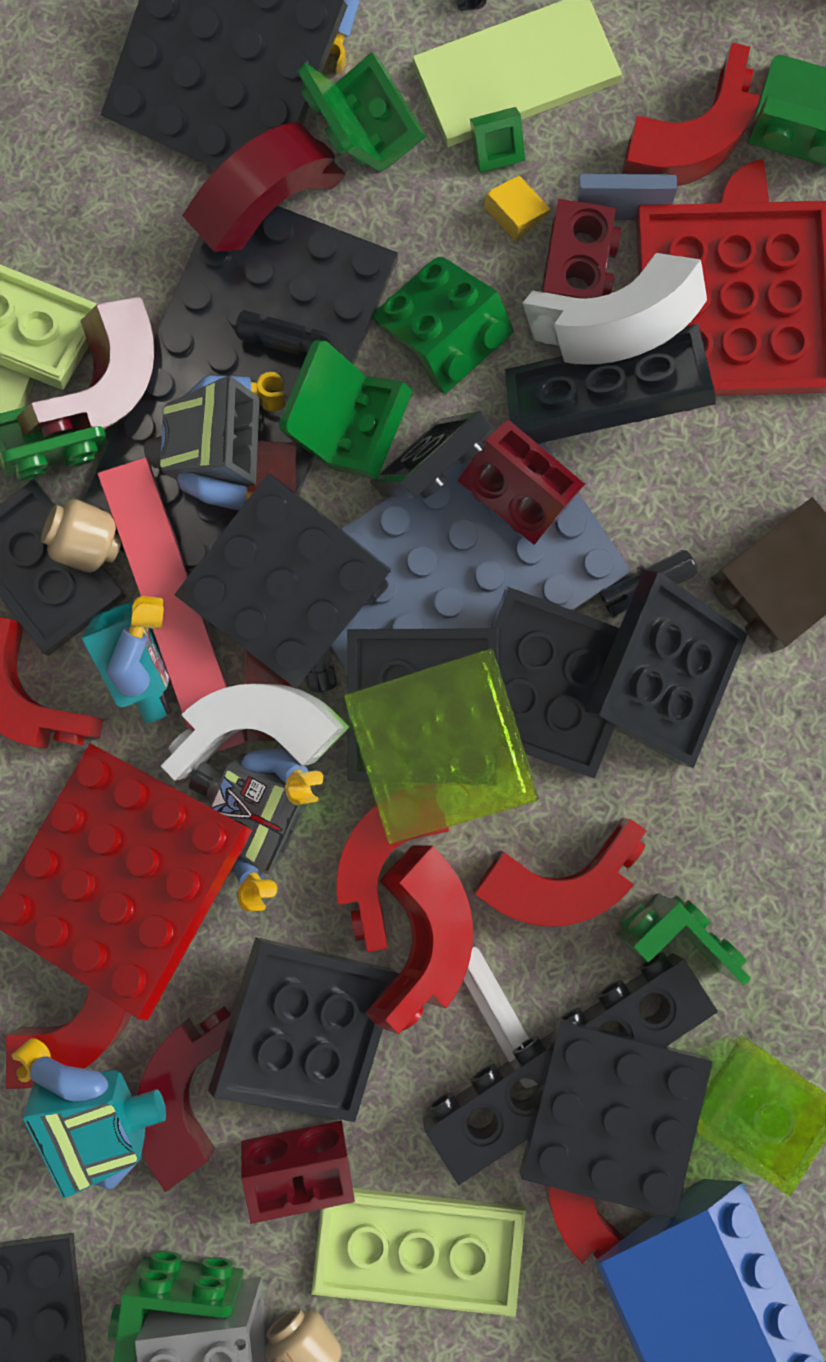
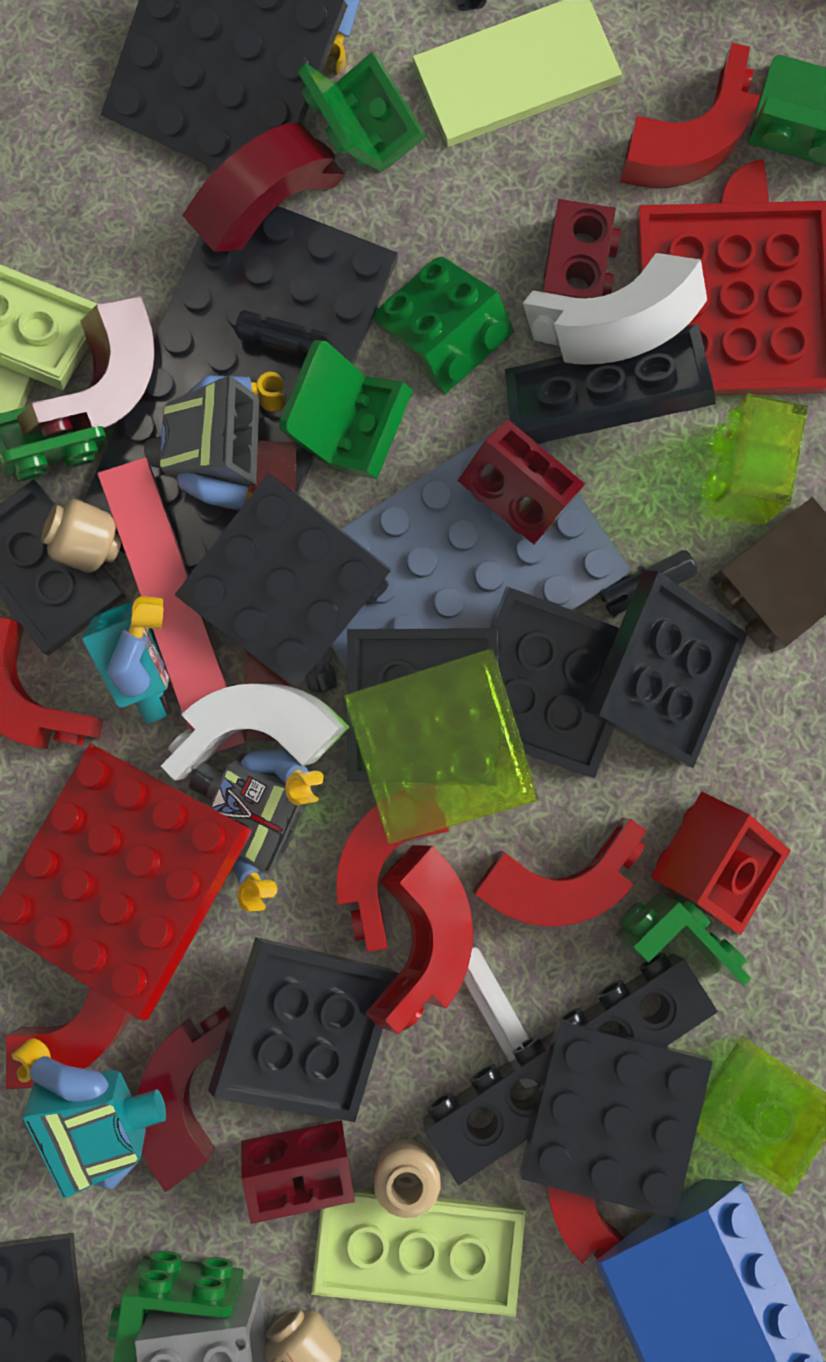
(409, 1195): none -> tan head
(422, 464): black plate -> none
(497, 139): green plate -> none
(515, 207): yellow slope -> none
(626, 191): sand blue tile -> none
(721, 861): none -> red slope
(755, 459): none -> clear neon green brick

